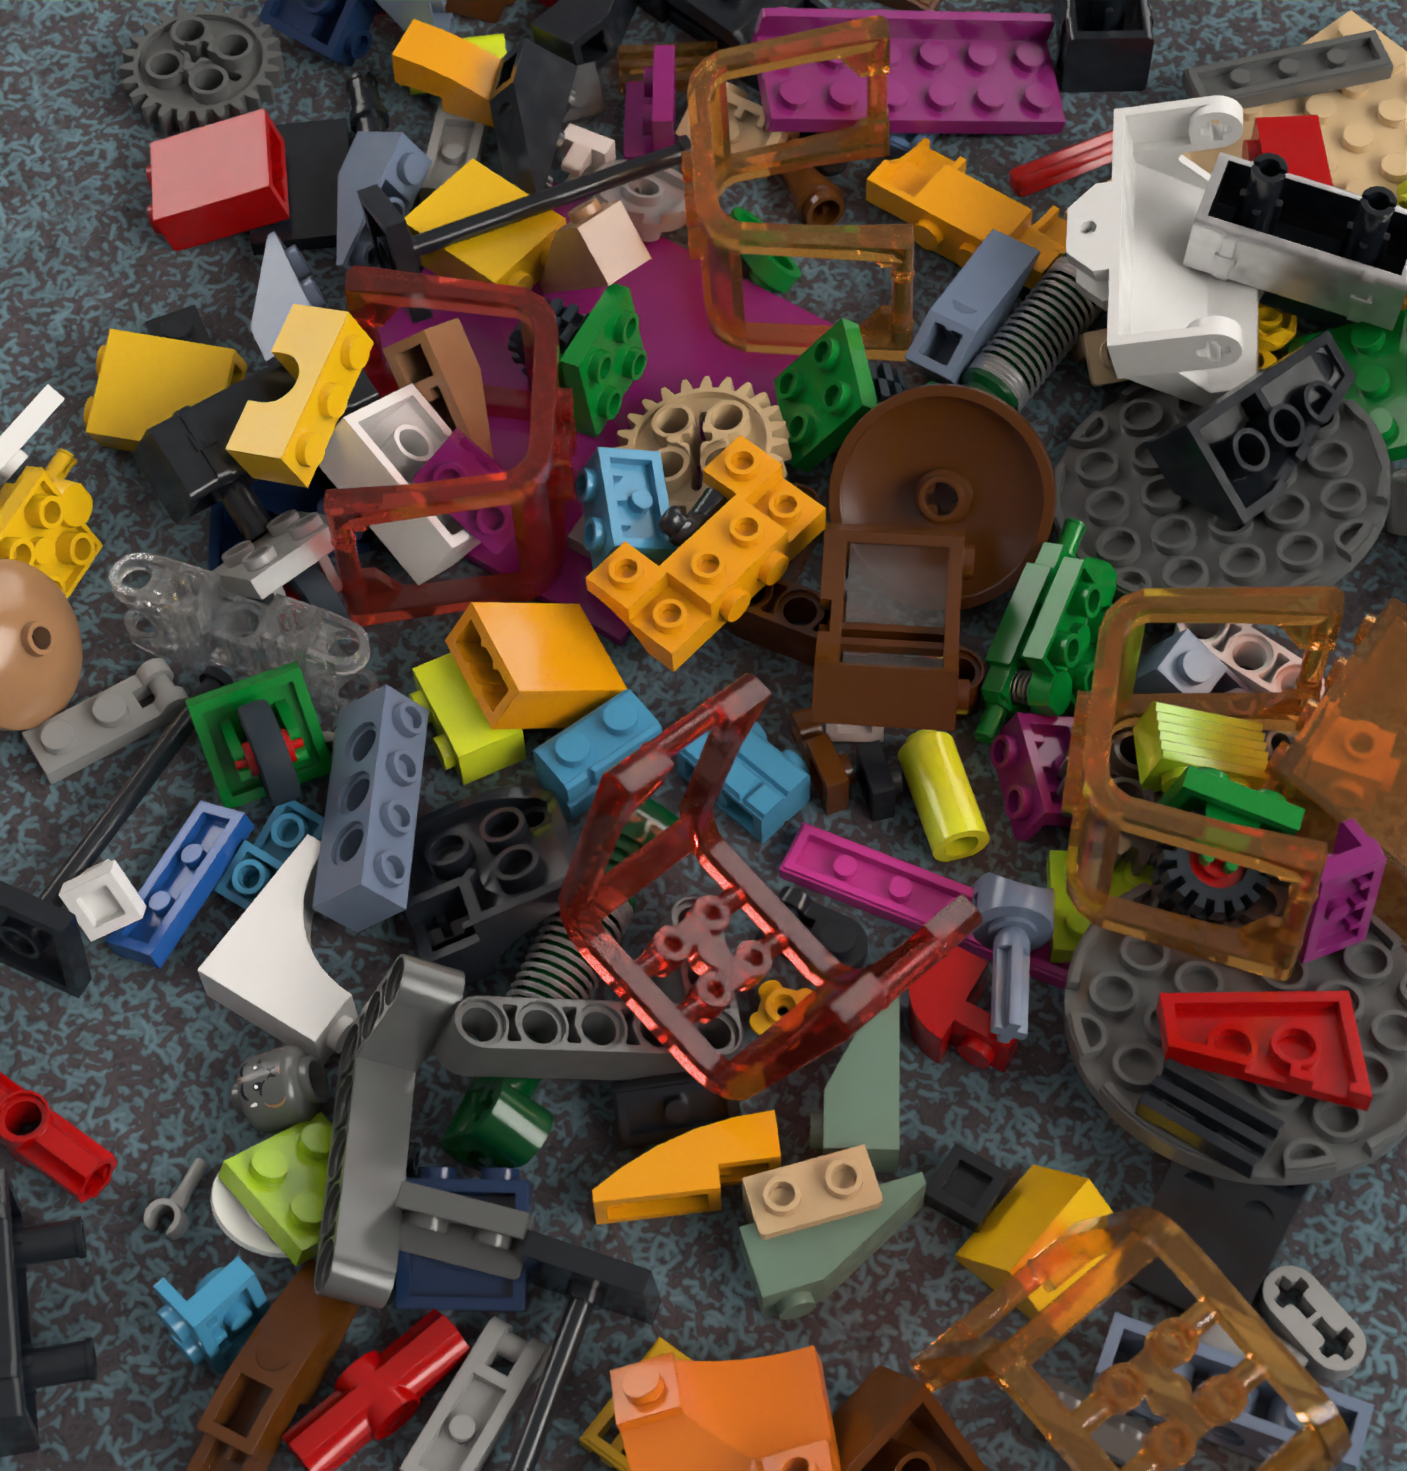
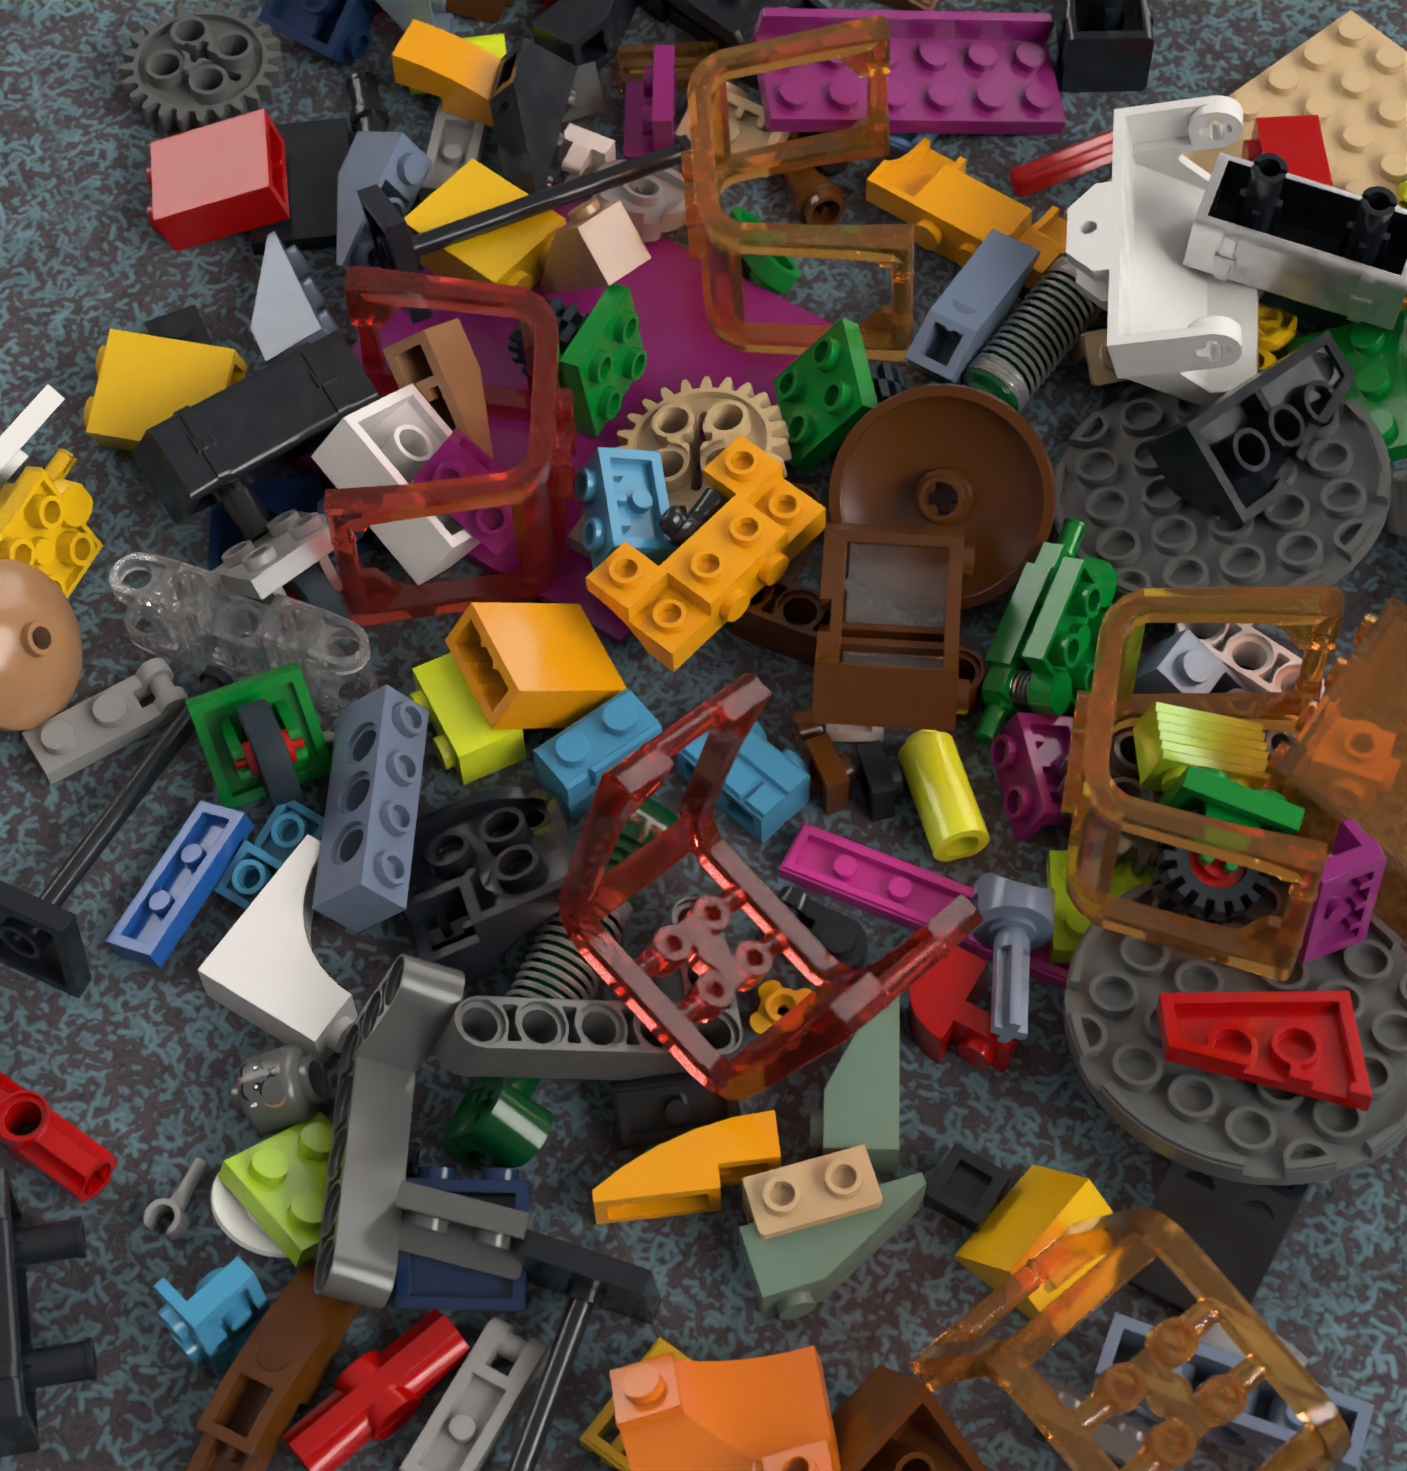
(102, 899): white tile -> none
(289, 436): yellow arch -> none
(1215, 1111): black tile -> none
(1293, 71): dark grey tile -> none
(1321, 1312): light grey beam -> none

